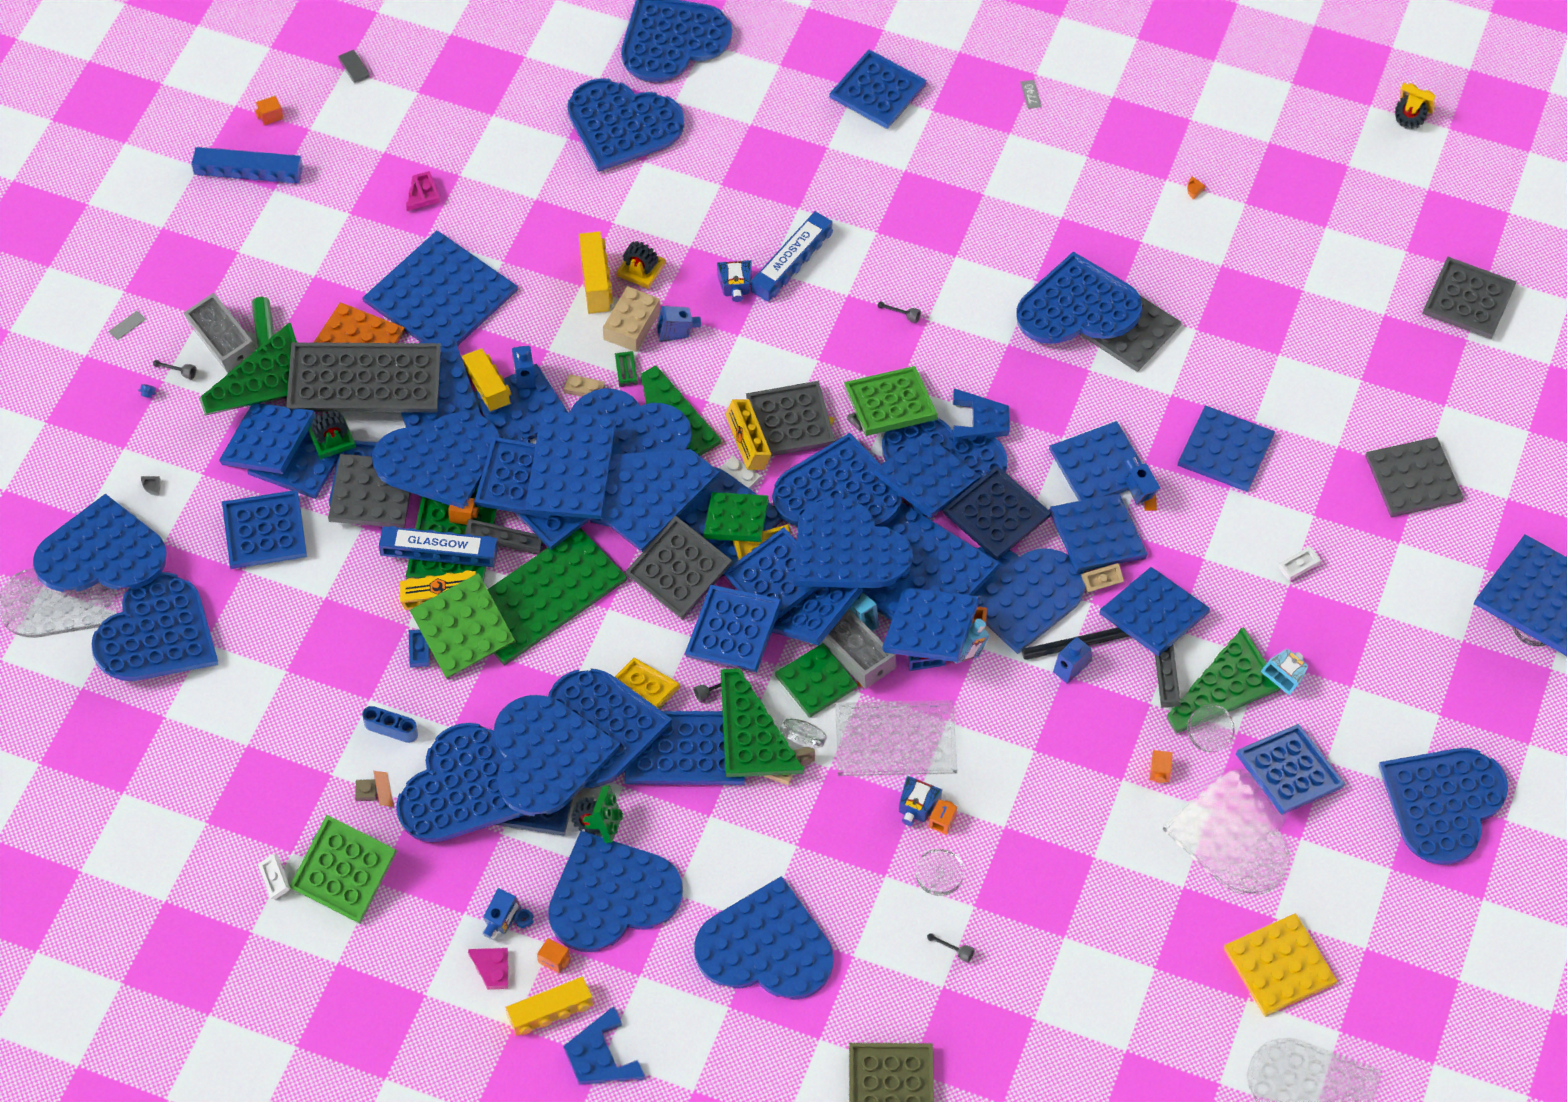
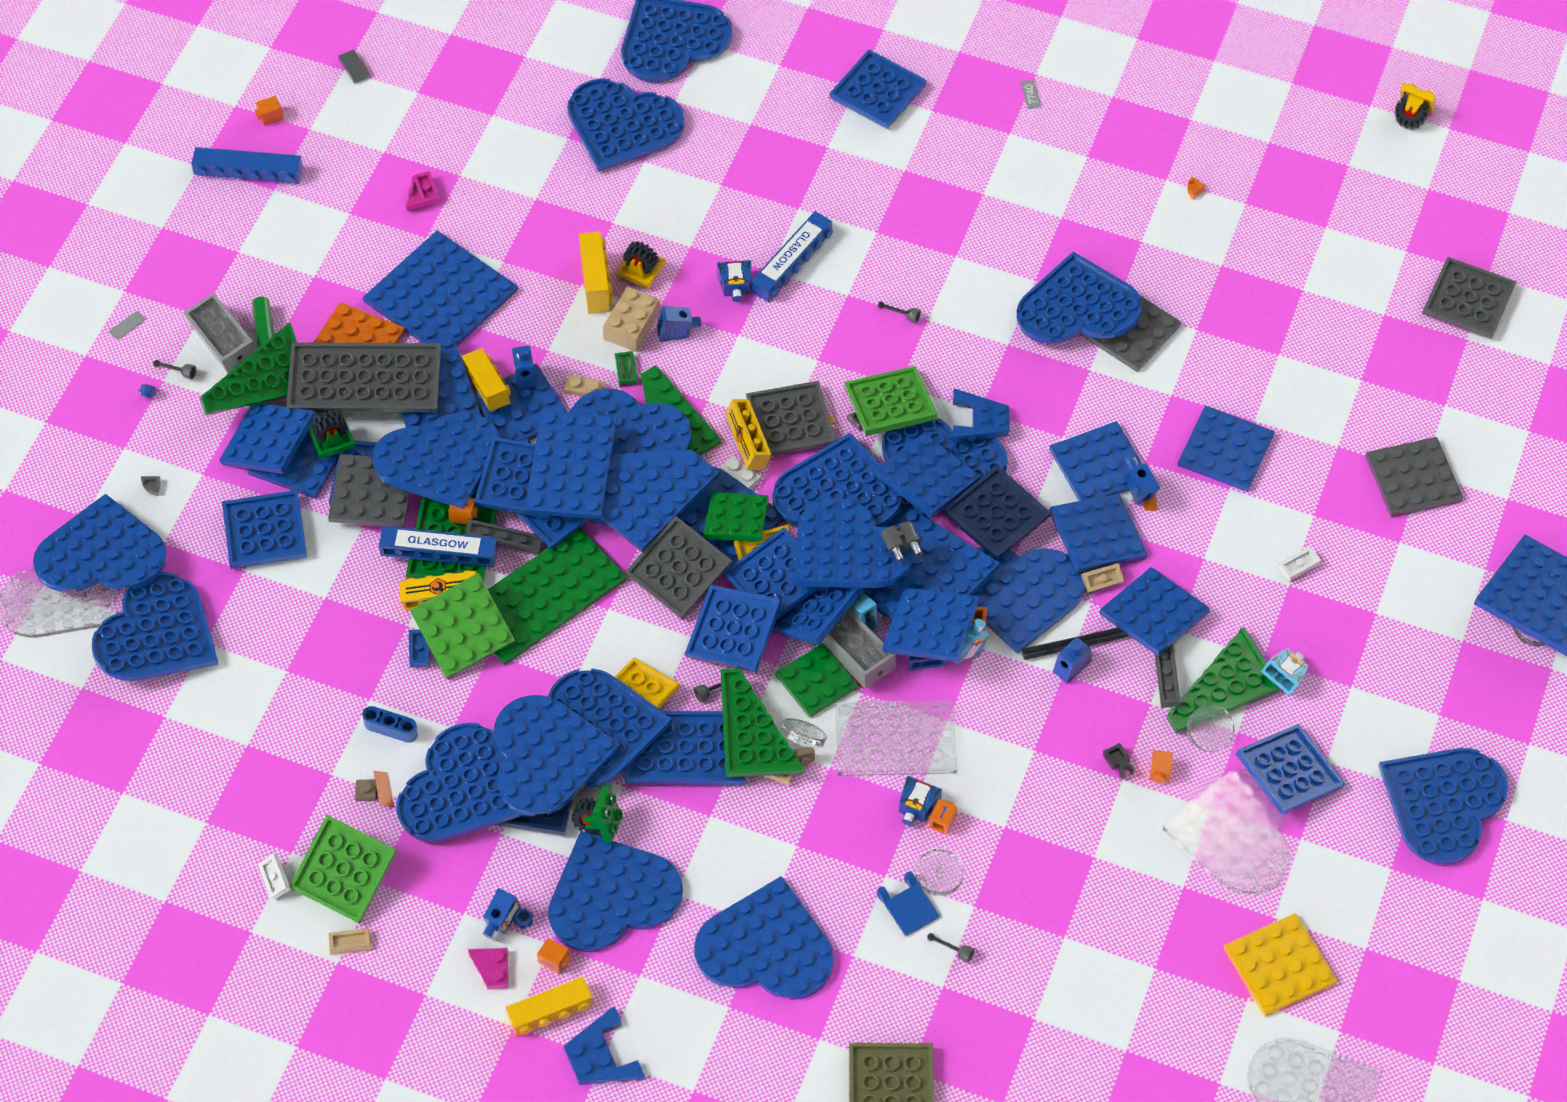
(349, 941): none -> tan tile
(900, 538): none -> dark grey piece
(909, 908): none -> blue flag
(1118, 758): none -> black plate

